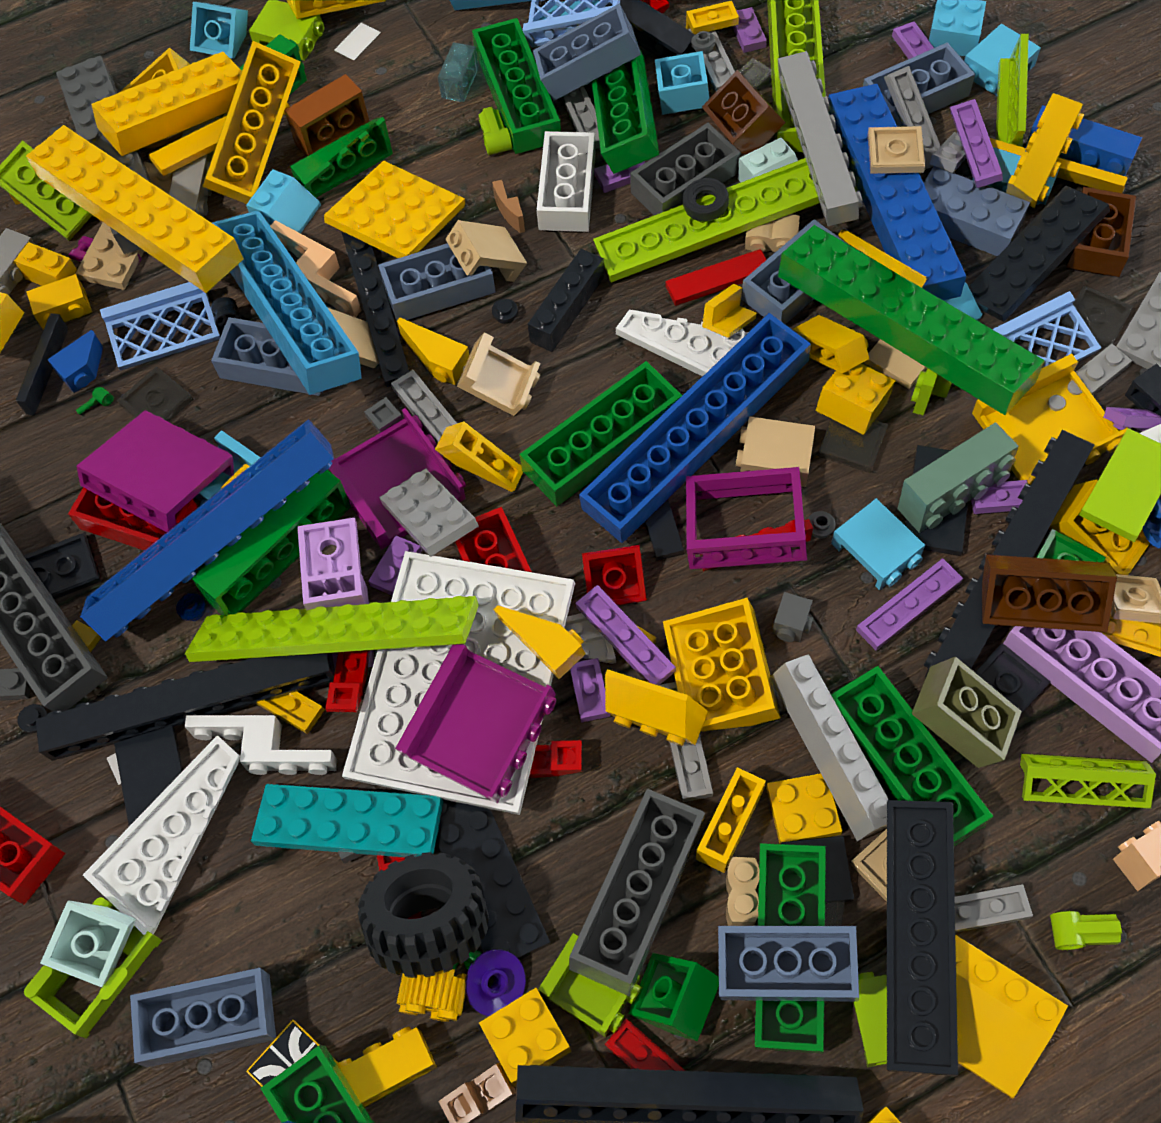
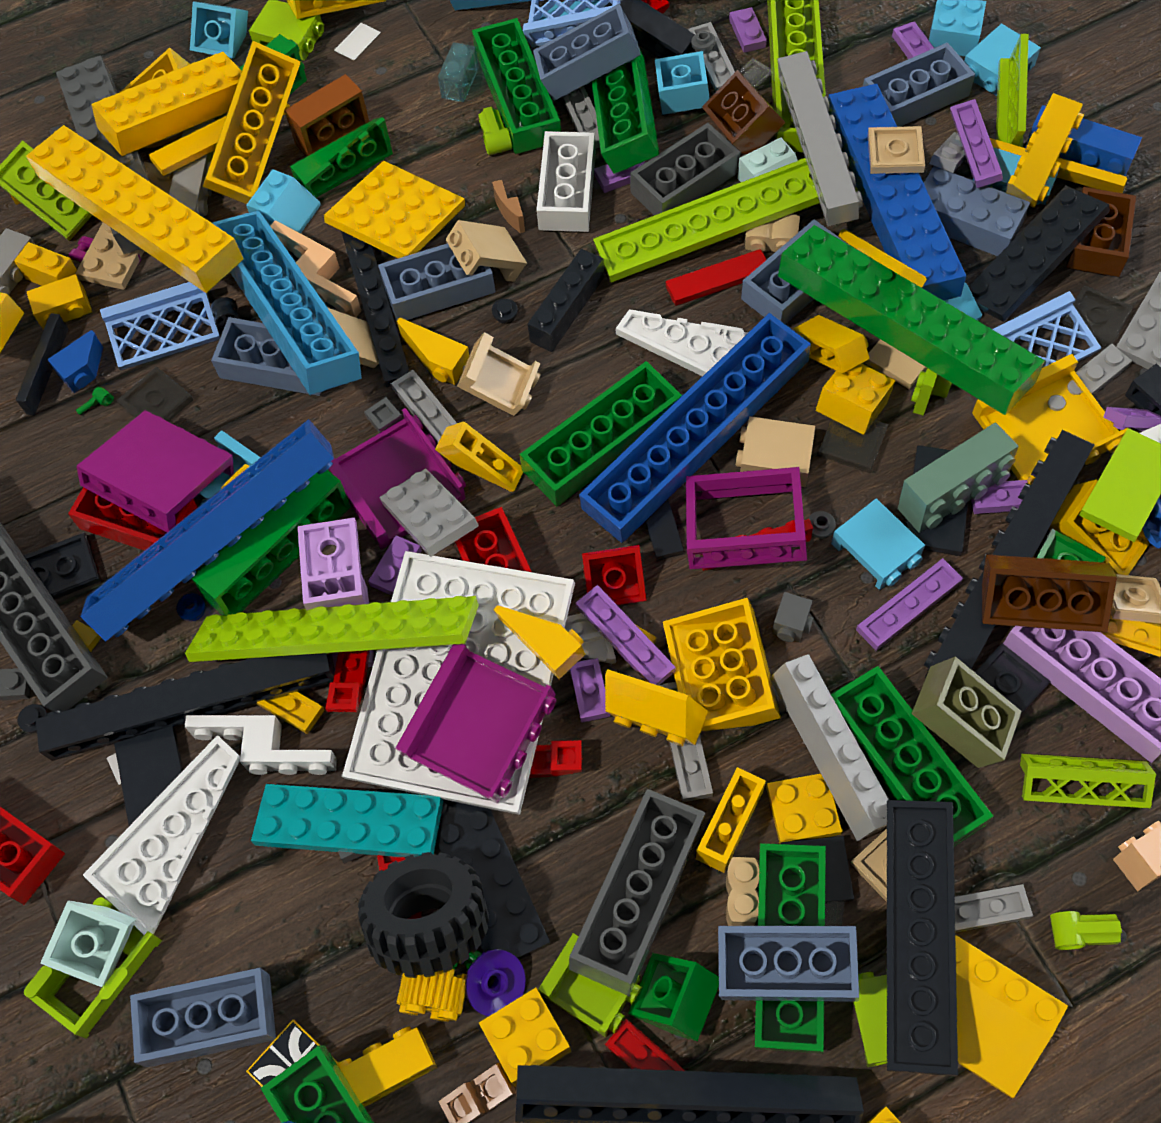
(710, 211): black tyre -> none
(712, 17): yellow panel -> none
(725, 314): yellow panel -> none
(912, 109): light grey tile -> none

